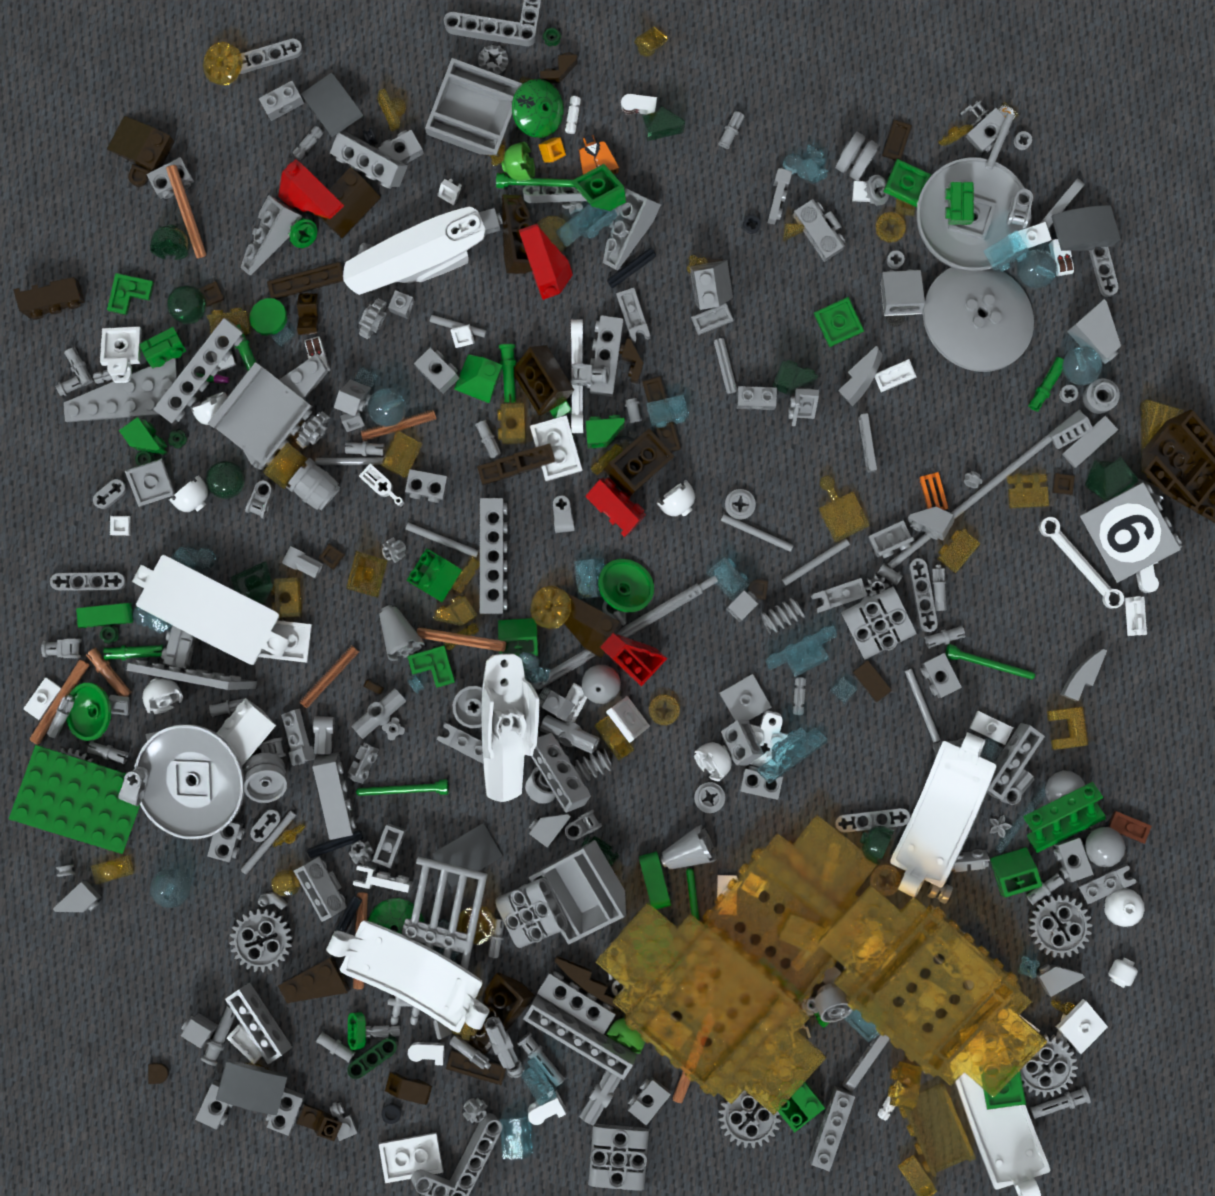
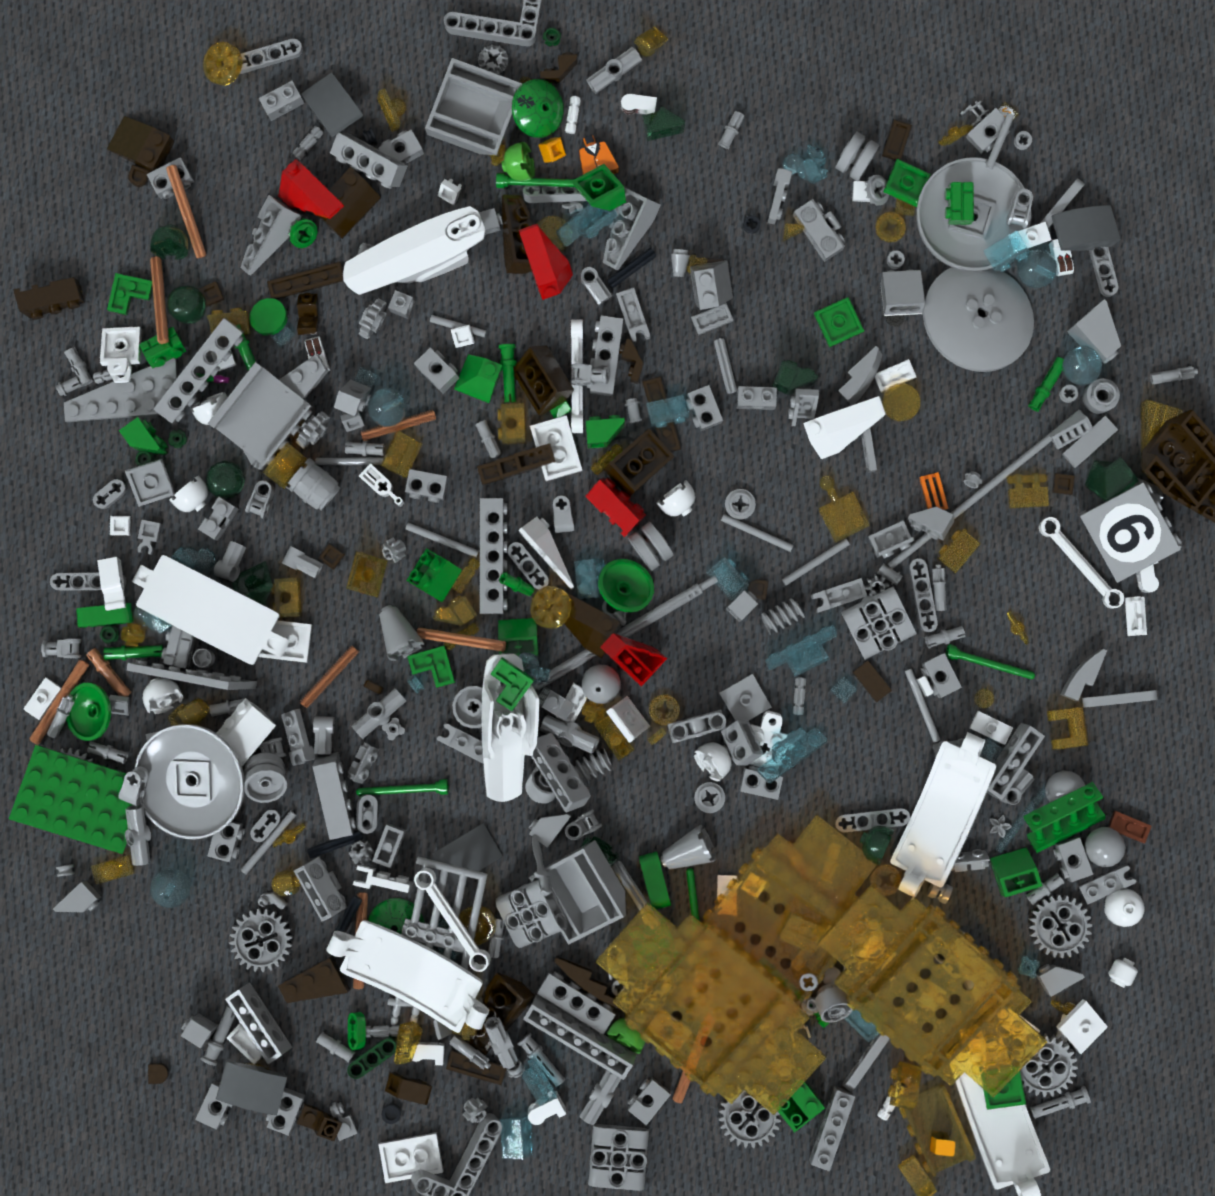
(112, 583): none -> white piece
(132, 634): none -> clear yellow gear
(137, 835): none -> light grey piece
(149, 533): none -> light grey plate
(159, 300): none -> nougat axle
(190, 713): none -> clear yellow piece
(201, 660): none -> light grey wheel
(212, 525): none -> light grey brick
(228, 567): none -> light grey piece
(366, 813): none -> light grey plate
(407, 1041): none -> clear yellow slope
(452, 919): none -> white piece
(516, 584): none -> green axle
(516, 683): none -> green plate
(523, 551): none -> light grey beam
(540, 538): none -> white wedge
(540, 873): none -> light grey sword
(593, 712): none -> clear yellow gear
(596, 287): none -> light grey piece
(604, 77): none -> light grey piece
(629, 884): none -> light grey axle
(650, 546): none -> light grey wheel
(656, 736): none -> clear yellow tile
(679, 262): none -> light grey cone
(697, 726): none -> light grey connector
(708, 407): none -> light grey brick
(807, 976): none -> light grey bush
(838, 429): none -> white wedge
(901, 402): none -> clear yellow tile
(924, 685): none -> white tile
(942, 1147): none -> light orange slope
(983, 698): none -> clear yellow tile
(1017, 627): none -> clear yellow piece
(1119, 698): none -> light grey beam
(1173, 375): none -> light grey piece

